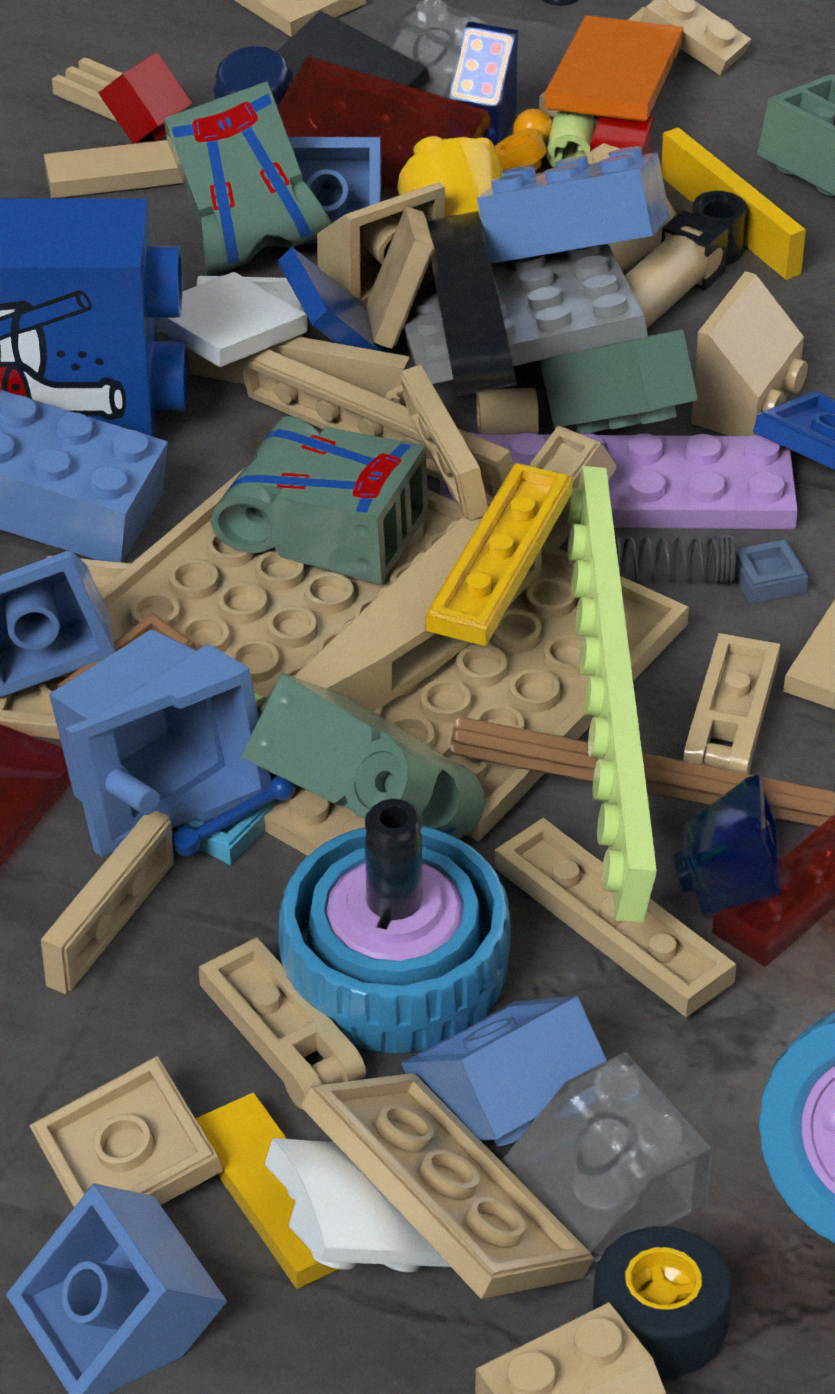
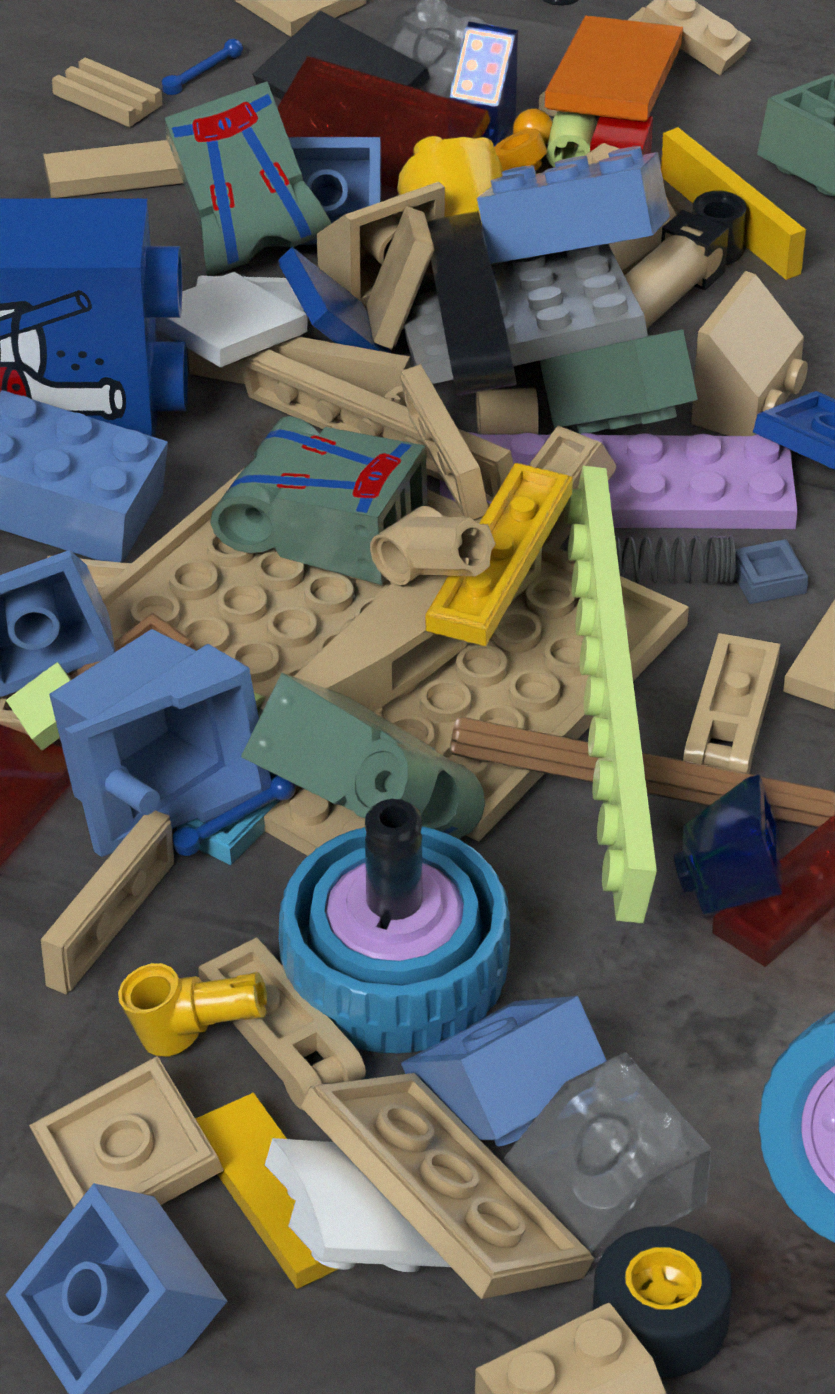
(34, 706): none -> yellowish green tile
(144, 98): red brick -> none
(173, 84): none -> blue hinge
(174, 1010): none -> yellow pin
(252, 67): dark blue piece -> none
(431, 546): none -> tan piece
(657, 953): tan plate -> none

